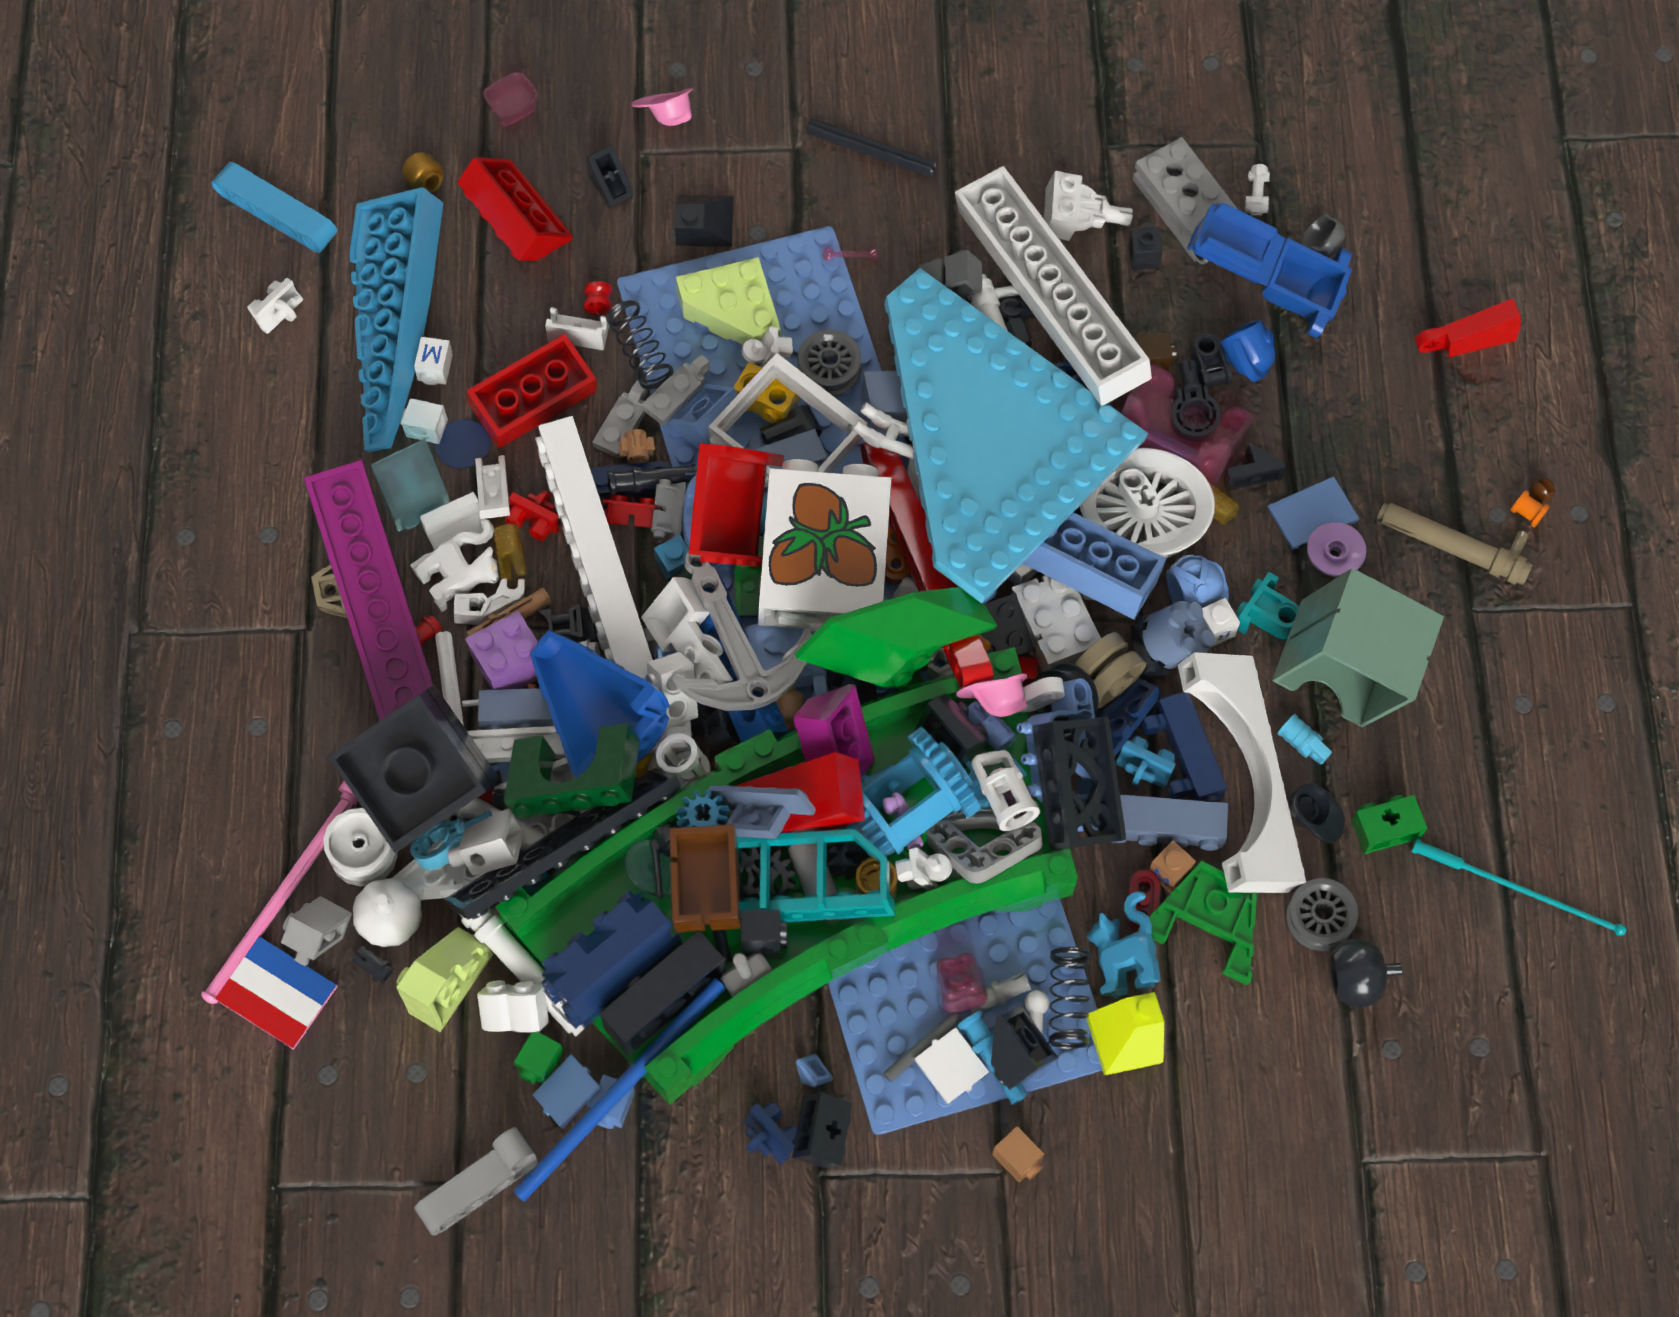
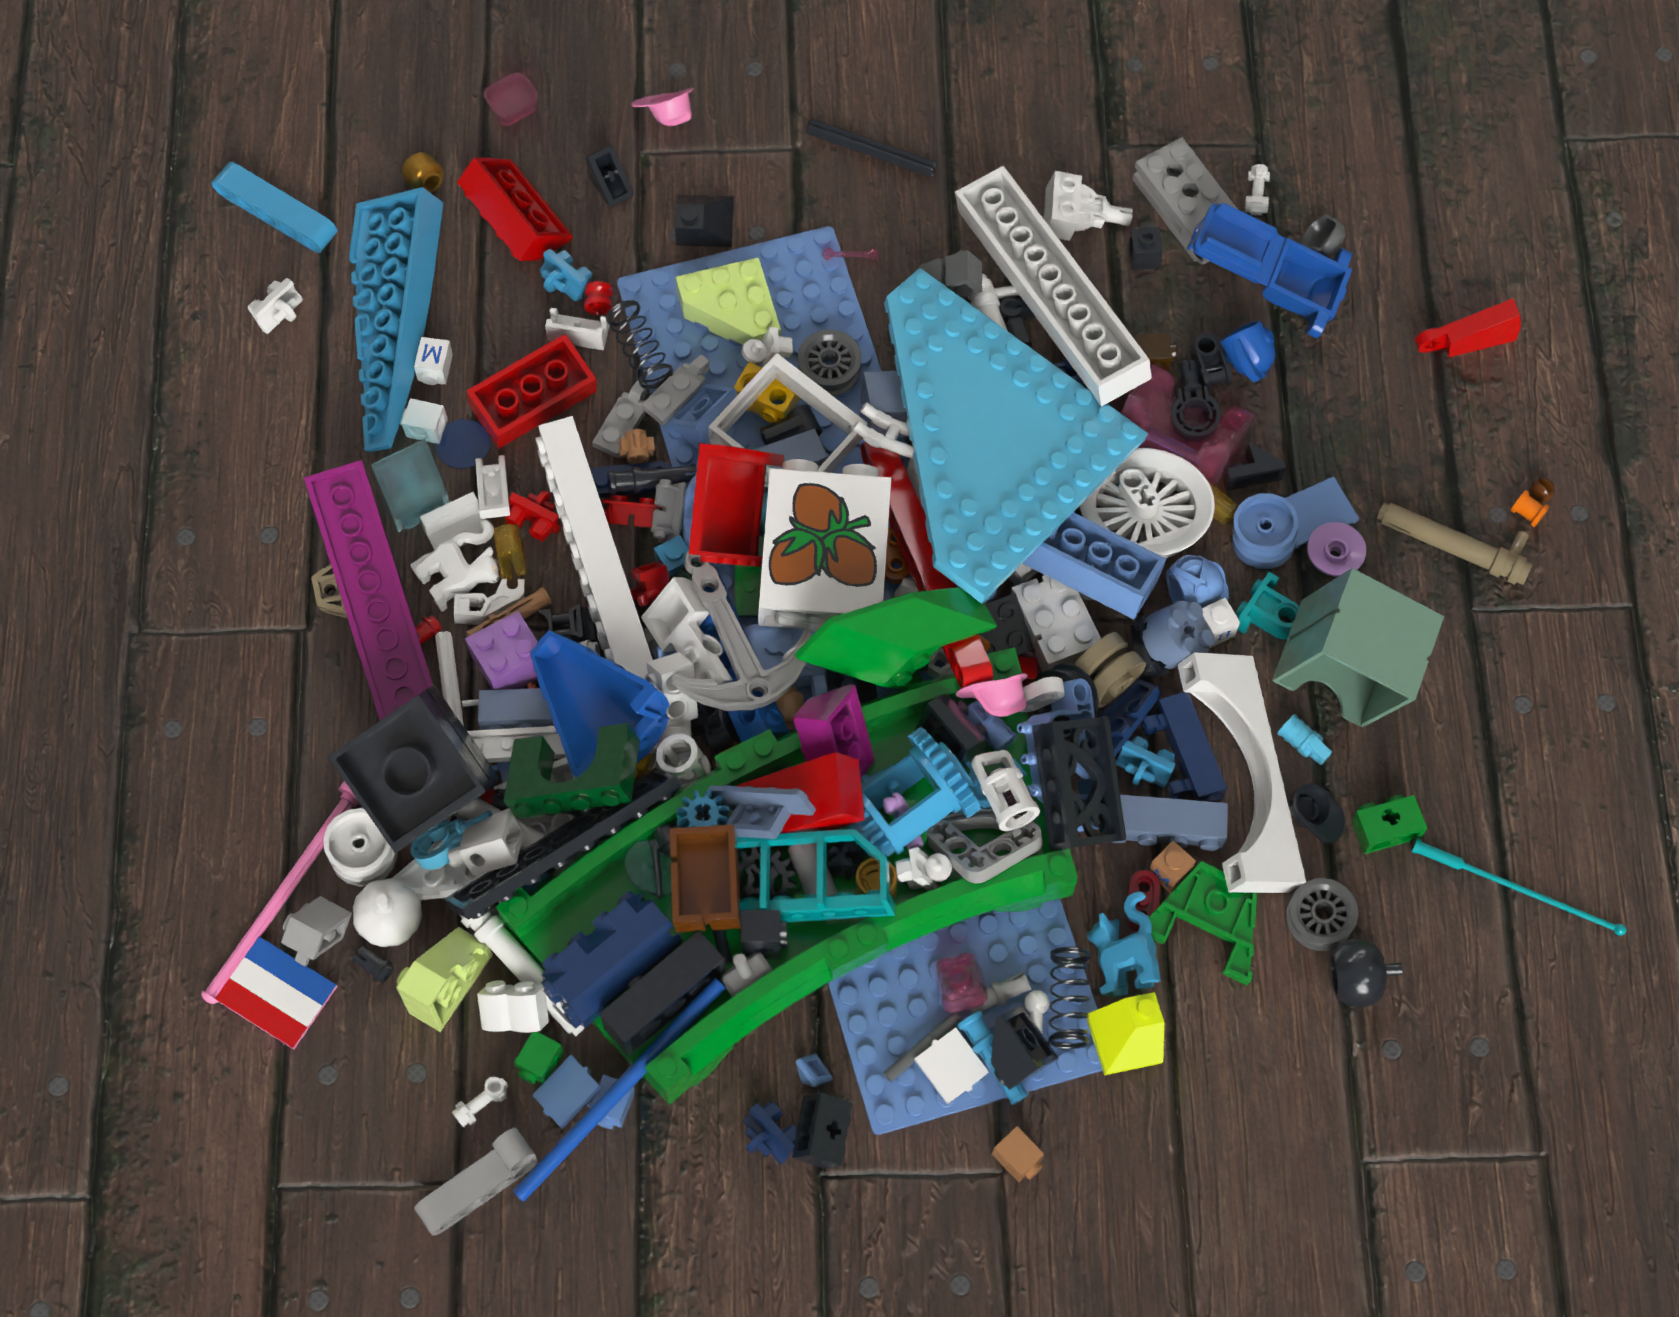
(494, 1090): none -> white bar
(562, 276): none -> dark azure hips
(650, 582): none -> red piece
(1265, 531): none -> medium blue wheel

